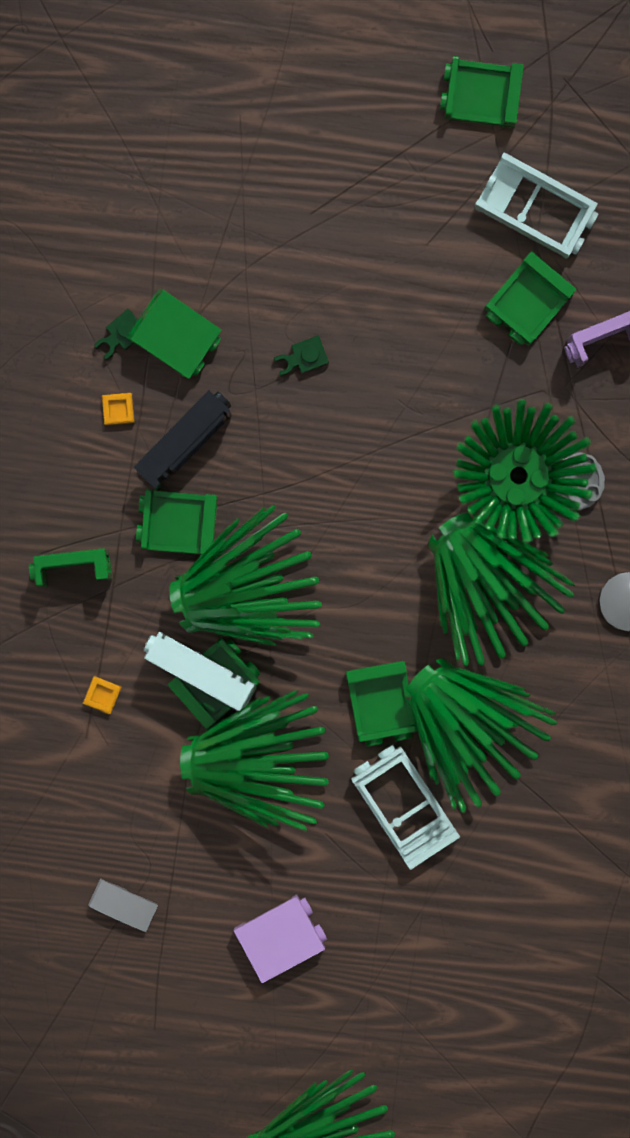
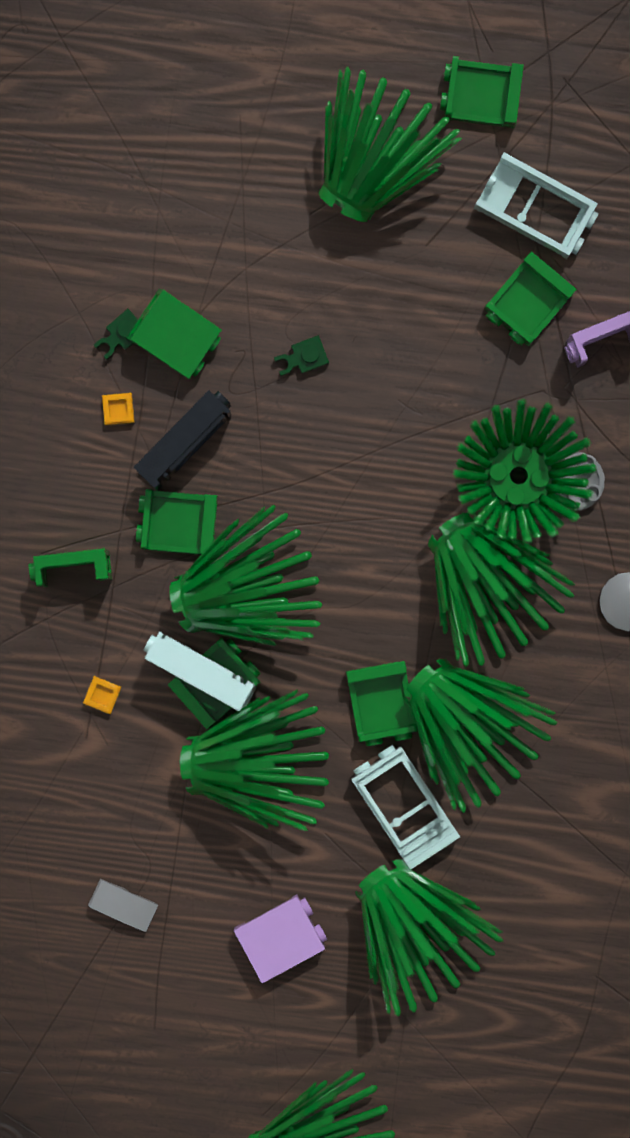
(368, 183): none -> green plant
(389, 913): none -> green plant

